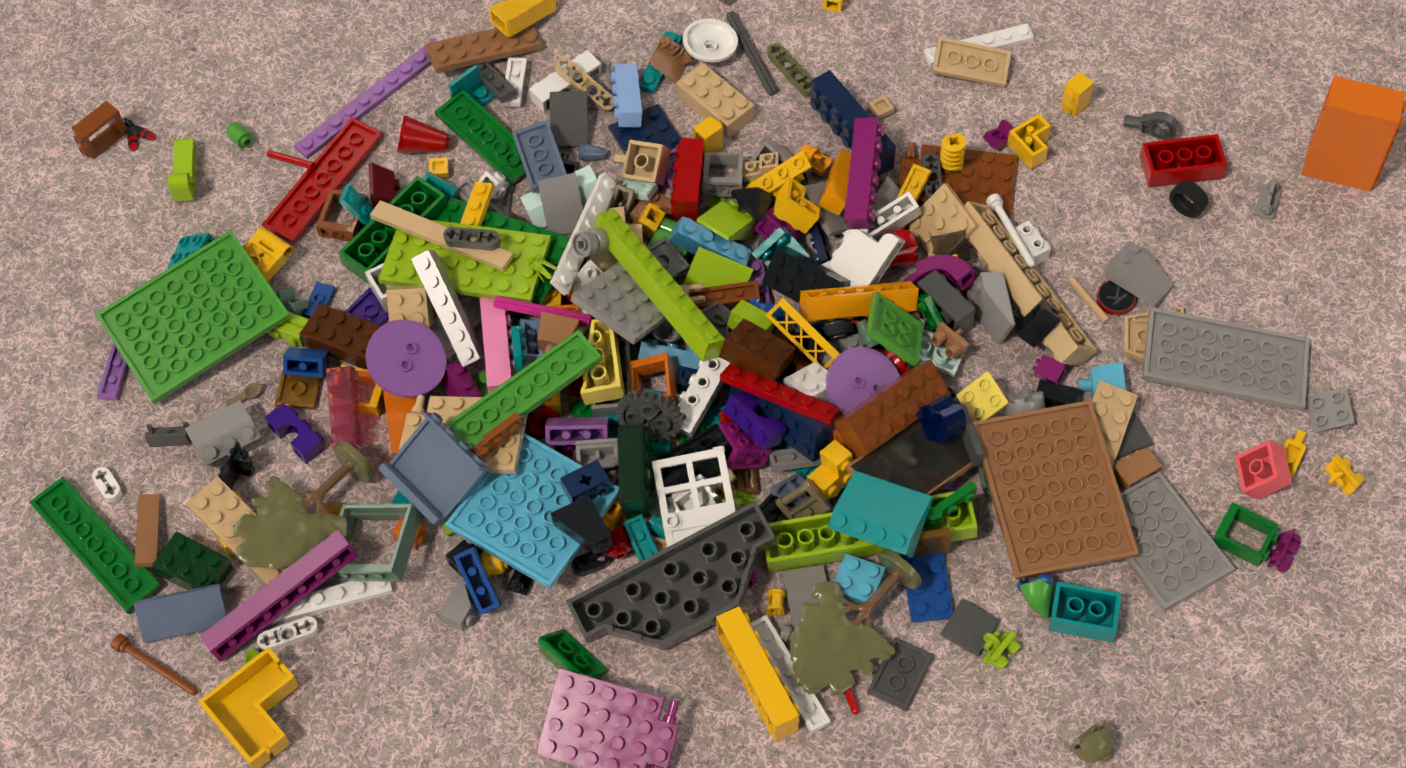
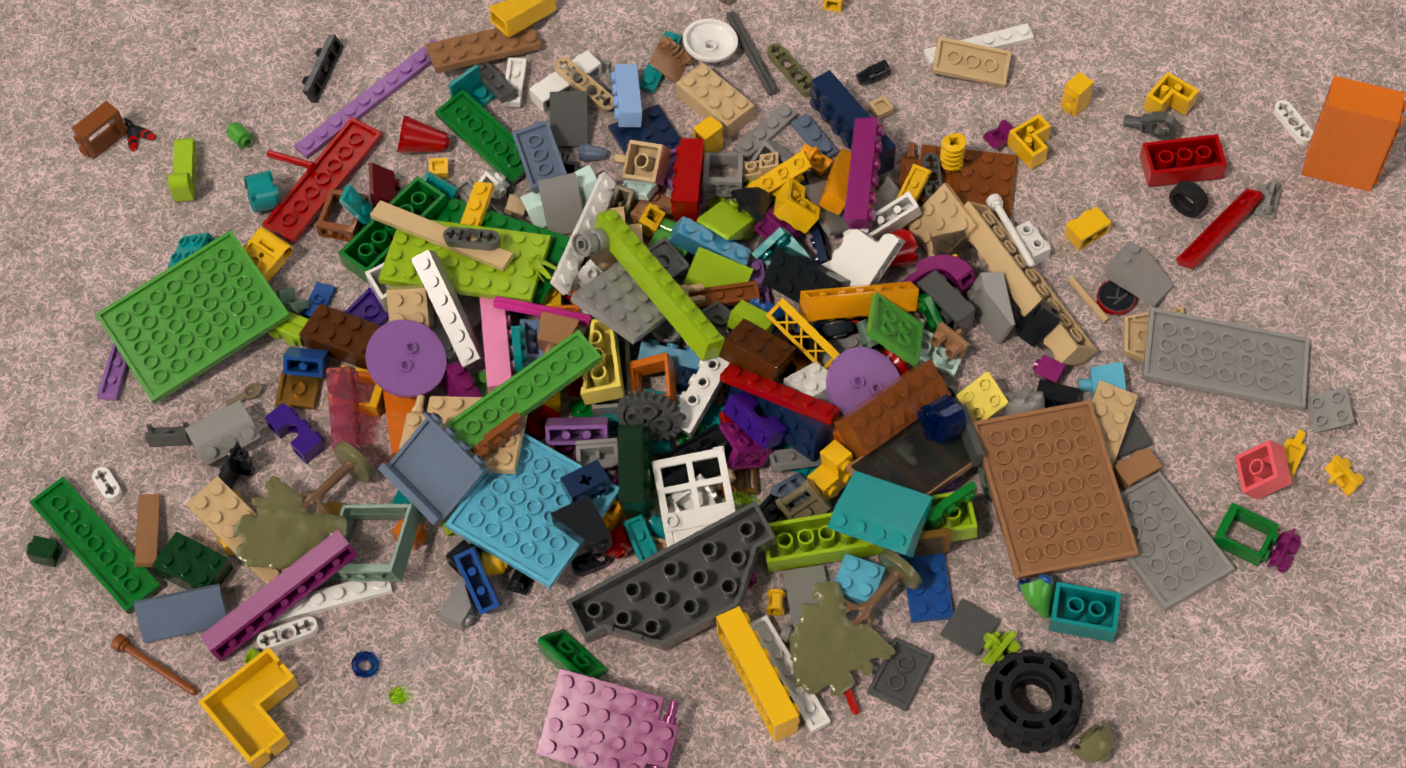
(44, 551): none -> dark green brick
(261, 191): none -> teal brick
(327, 58): none -> black hinge
(364, 656): none -> clear blue piece
(397, 695): none -> clear neon green hinge
(515, 205): none -> tan tile
(766, 131): none -> light grey plate
(814, 136): none -> sand blue plate
(868, 74): none -> black hinge
(1023, 729): none -> black tyre
(1087, 228): none -> yellow brick
(1171, 92): none -> yellow brick
(1219, 228): none -> red plate
(1292, 114): none -> white beam

